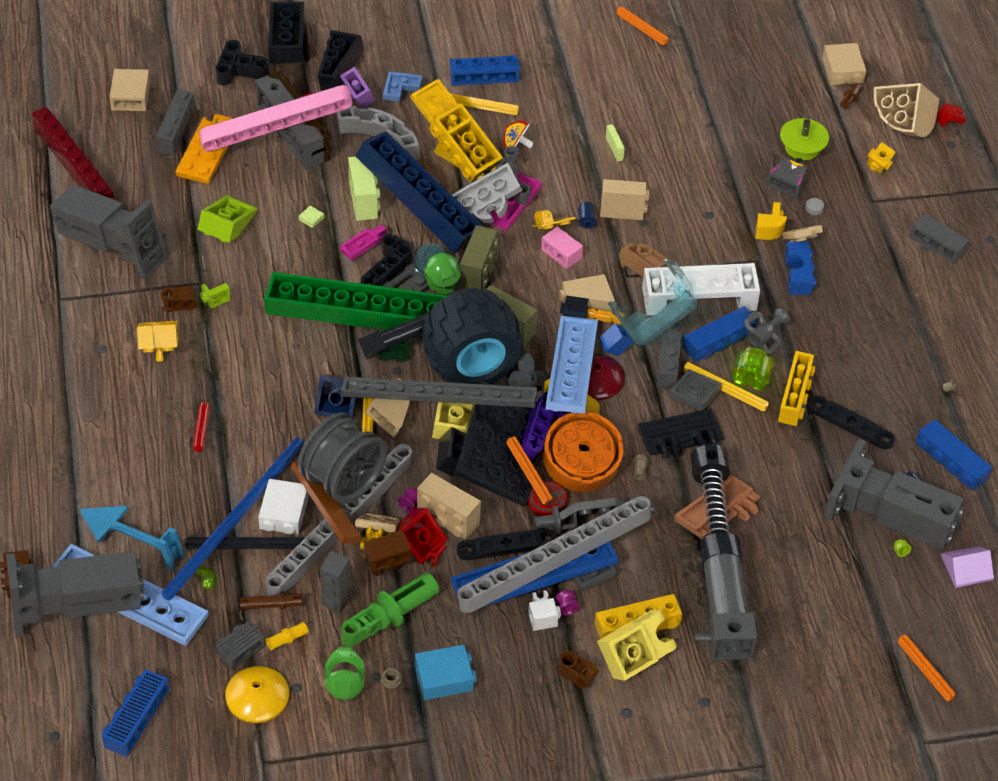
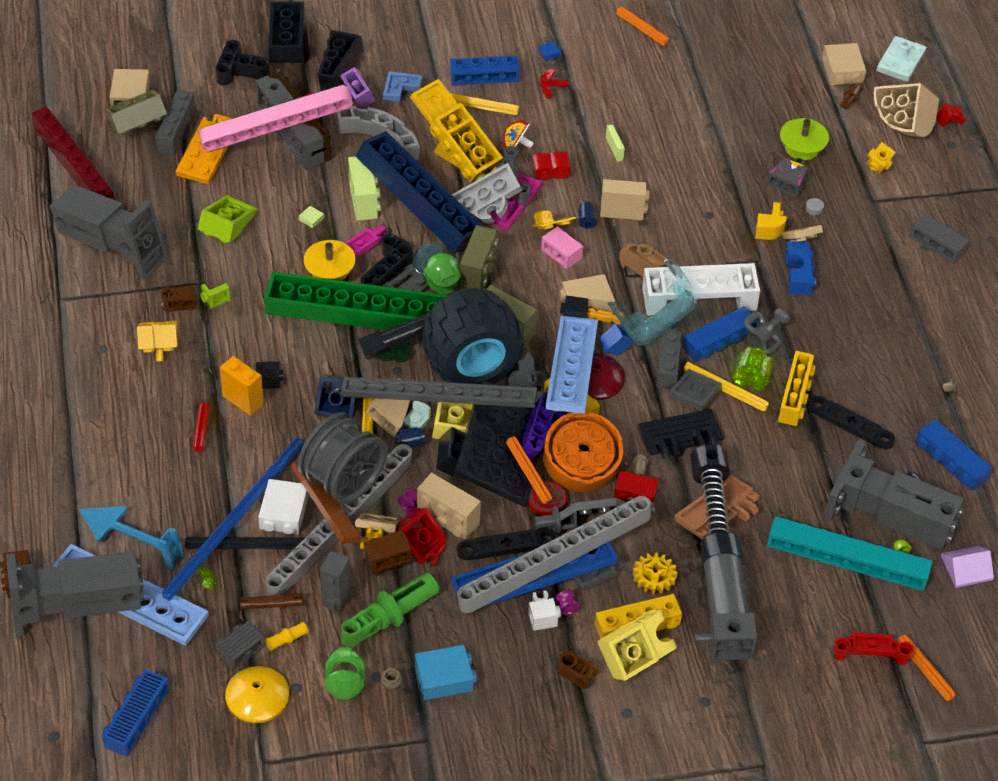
(136, 112): none -> olive brick
(241, 385): none -> light orange brick
(270, 374): none -> black brick
(329, 260): none -> yellow piece
(410, 436): none -> dark blue brick
(418, 416): none -> light aqua bracket
(547, 81): none -> red plant
(549, 50): none -> blue tile
(551, 165): none -> red brick
(634, 486): none -> red brick
(654, 573): none -> yellow gear
(849, 553): none -> teal brick
(873, 645): none -> red plate
(901, 58): none -> light aqua plate

